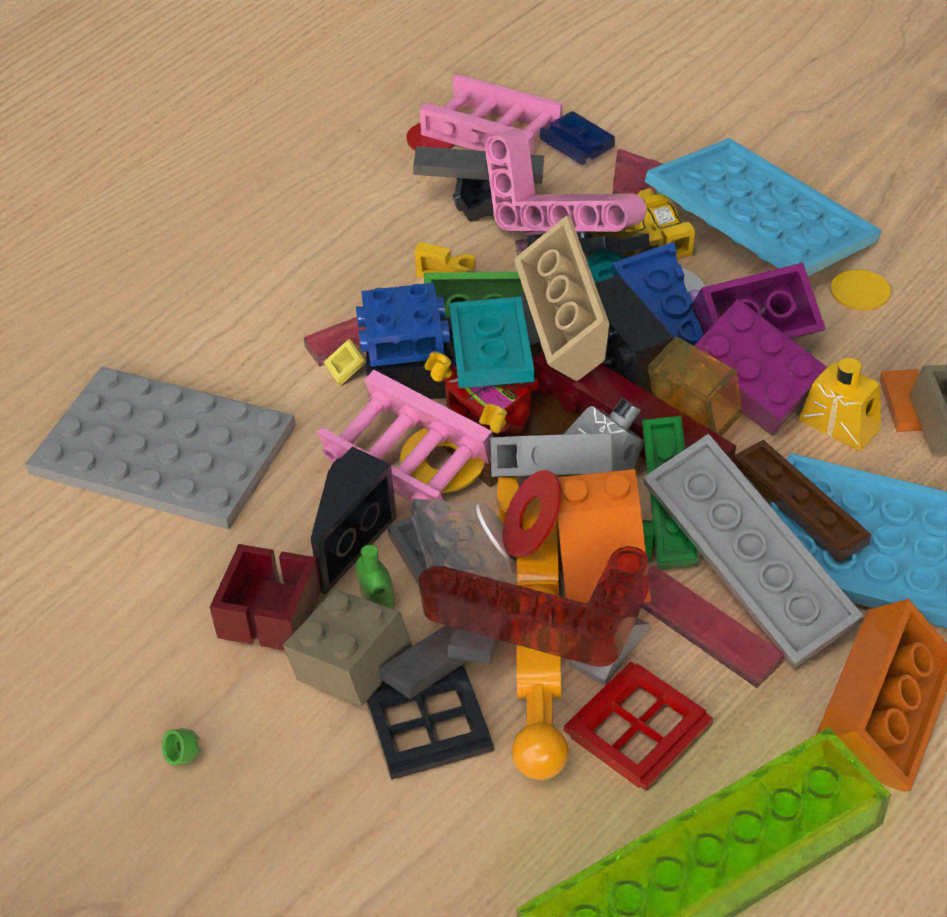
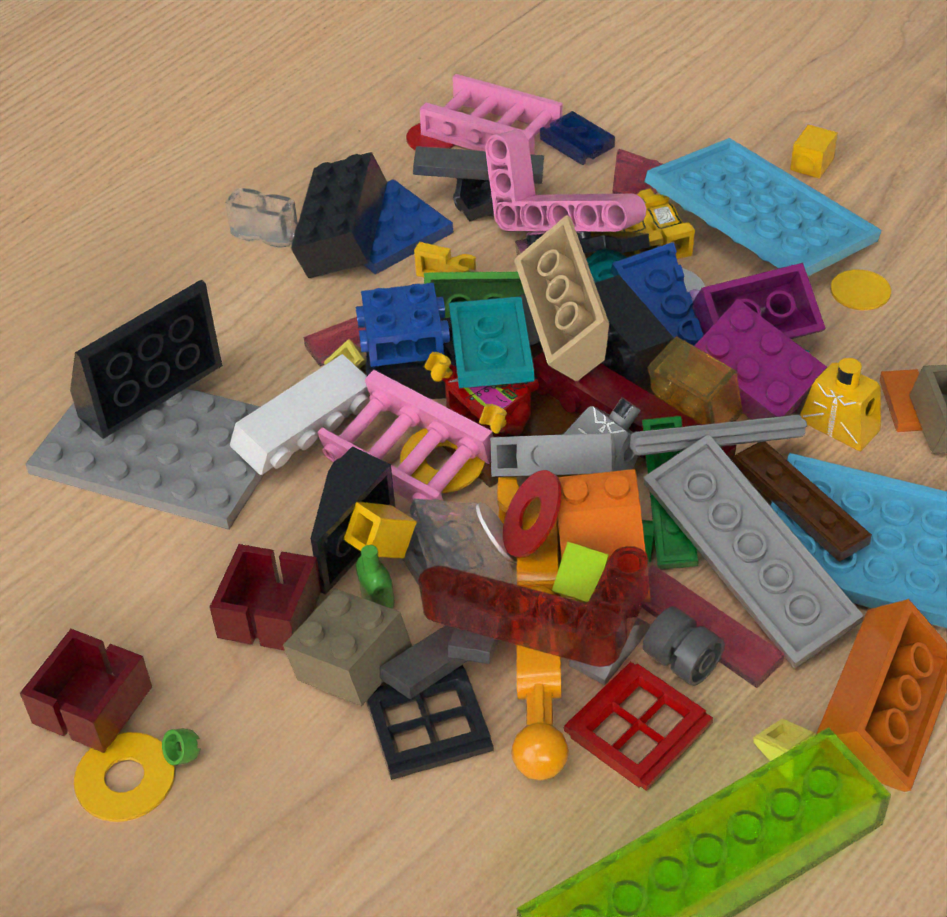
(80, 695): none -> dark red piece
(129, 805): none -> yellow gear
(145, 361): none -> black slope
(262, 217): none -> clear brick
(295, 416): none -> white brick
(339, 215): none -> black brick
(381, 527): none -> yellow brick
(402, 225): none -> blue plate
(579, 572): none -> lime brick
(688, 649): none -> dark grey wheel
(722, 433): none -> light grey axle
(781, 738): none -> light yellow slope
(813, 151): none -> yellow brick

